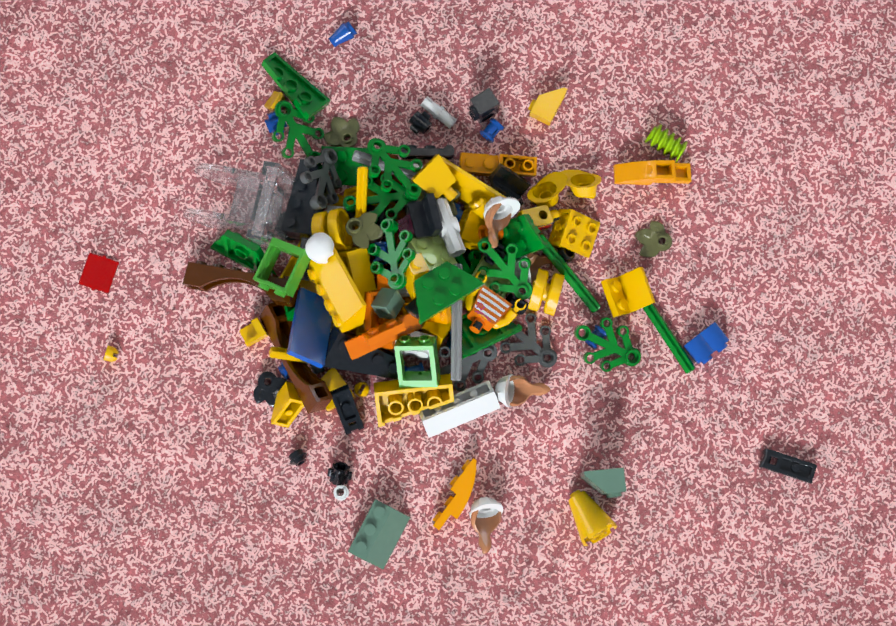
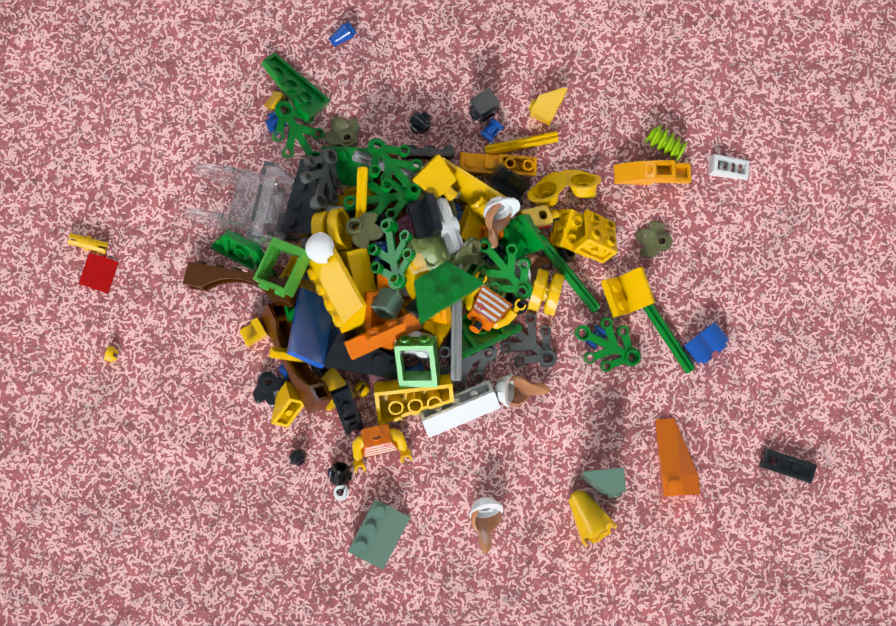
(87, 243): none -> yellow pin
(378, 441): none -> torso
(438, 112): white pin -> none
(462, 487): light orange slope -> none
(469, 253): none -> olive plate
(521, 143): none -> yellow axle
(599, 238): none -> yellow bracket
(676, 466): none -> orange wedge
(713, 164): none -> white slope

